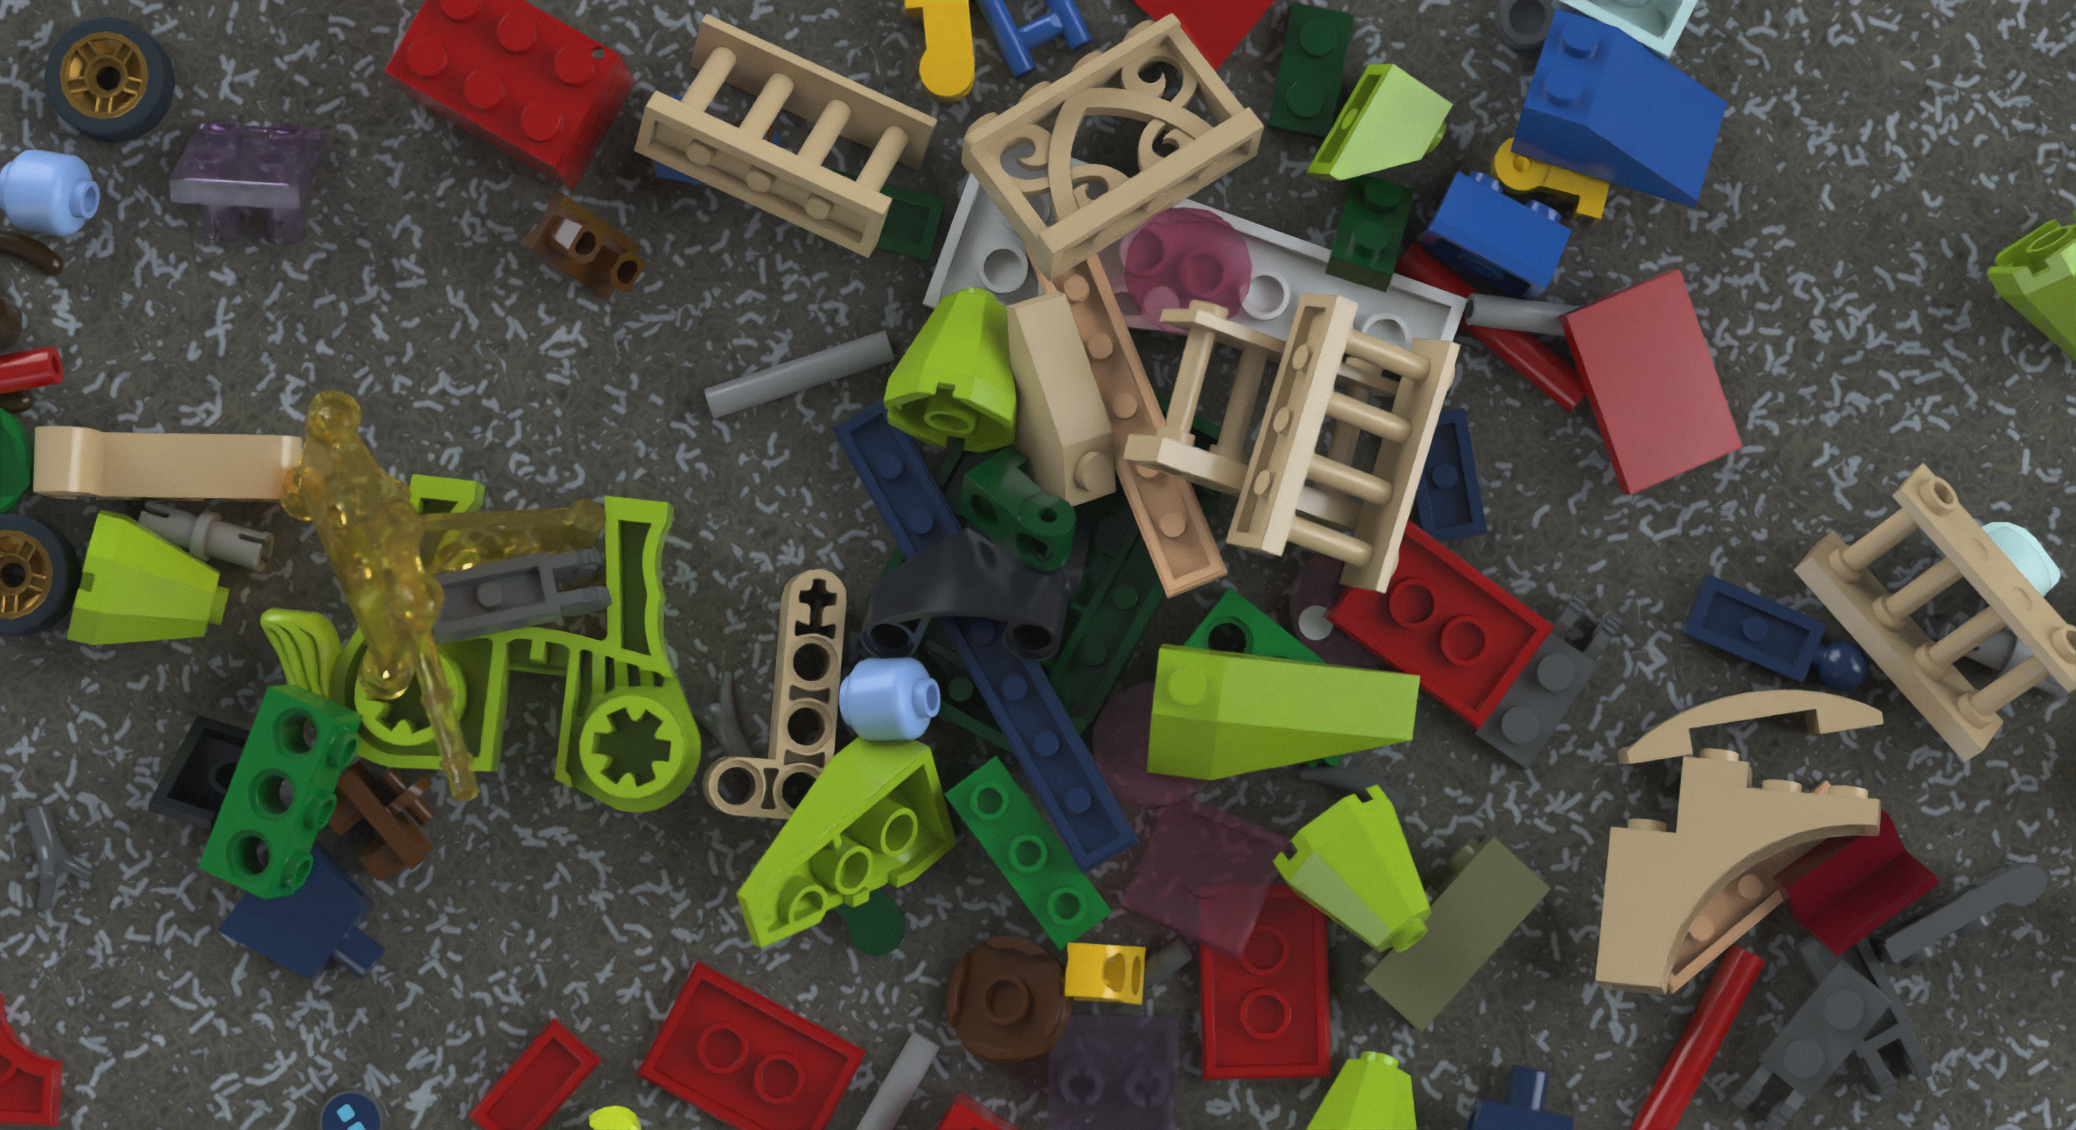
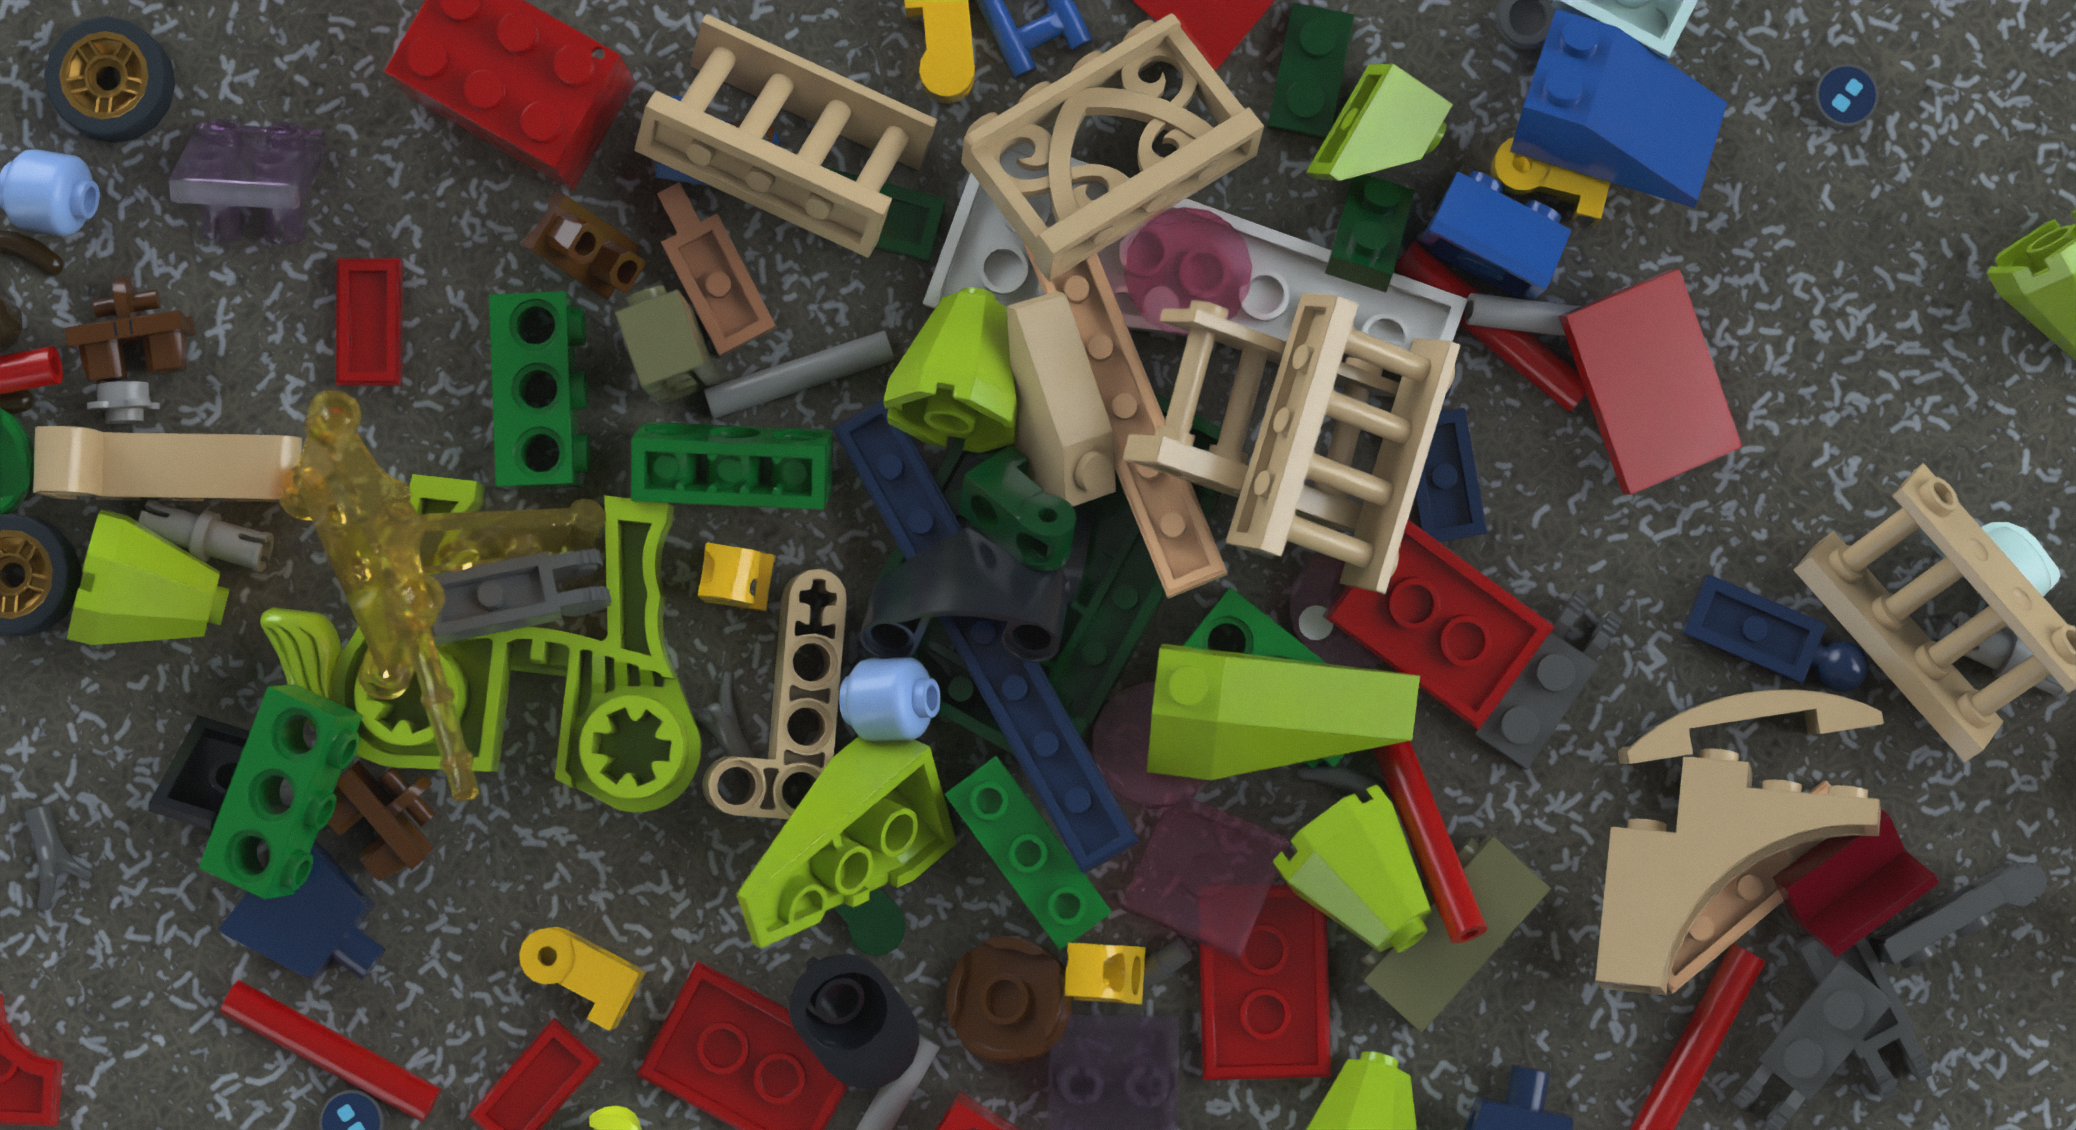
(103, 342): none -> reddish brown hips
(123, 402): none -> light grey plate
(330, 1050): none -> red piece
(369, 322): none -> red tile
(514, 367): none -> green brick
(583, 967): none -> yellow leg
(666, 345): none -> olive brick
(714, 275): none -> nougat plate
(732, 465): none -> green brick
(736, 577): none -> yellow leg
(854, 1020): none -> black piece
(1431, 842): none -> red piece
(1845, 96): none -> dark blue tile

